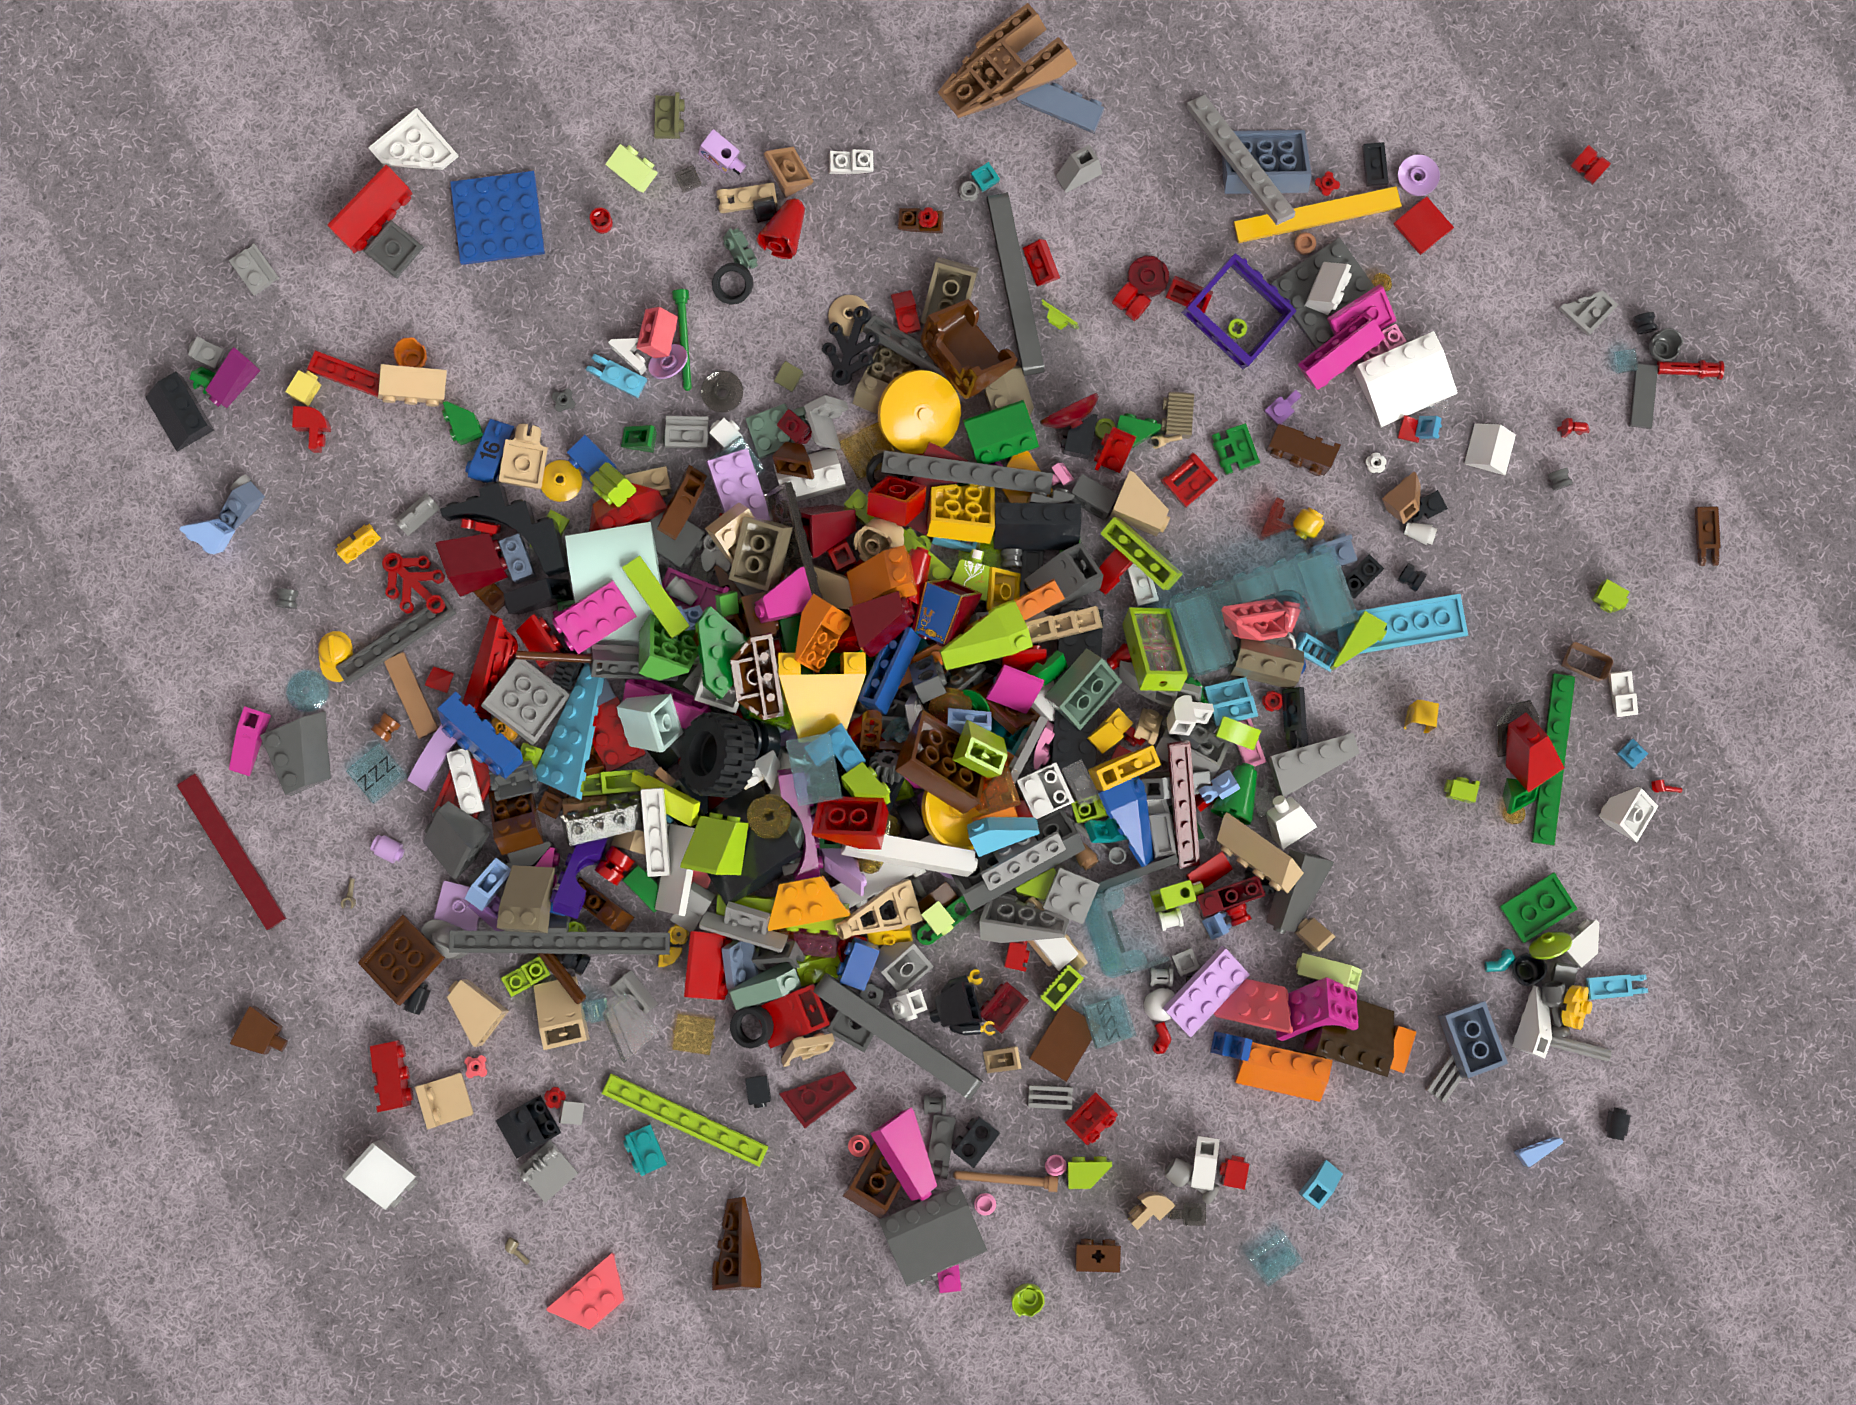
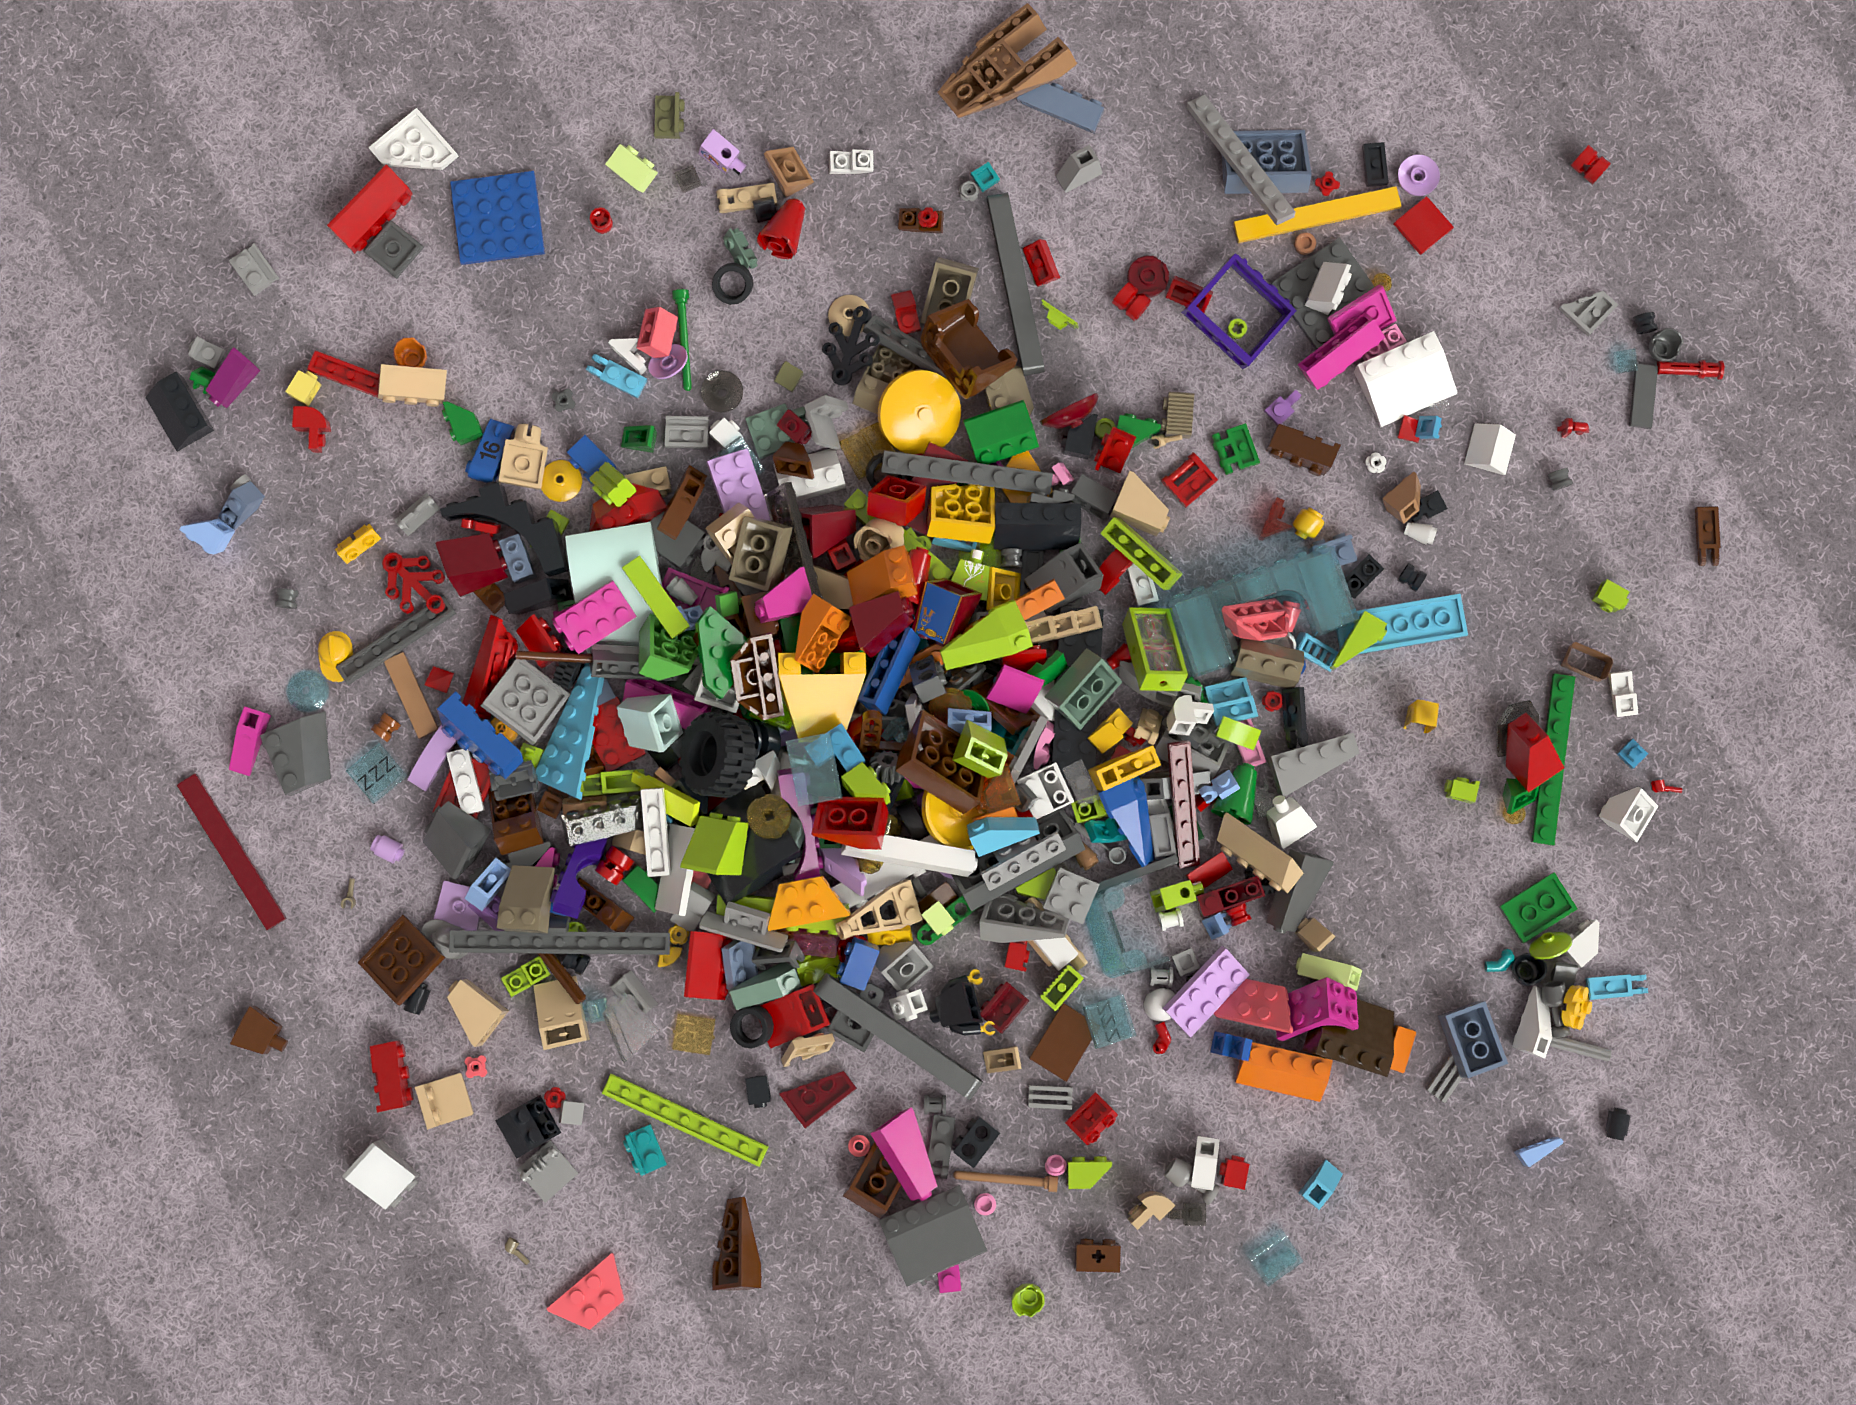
(1026, 797): none -> dark grey tile

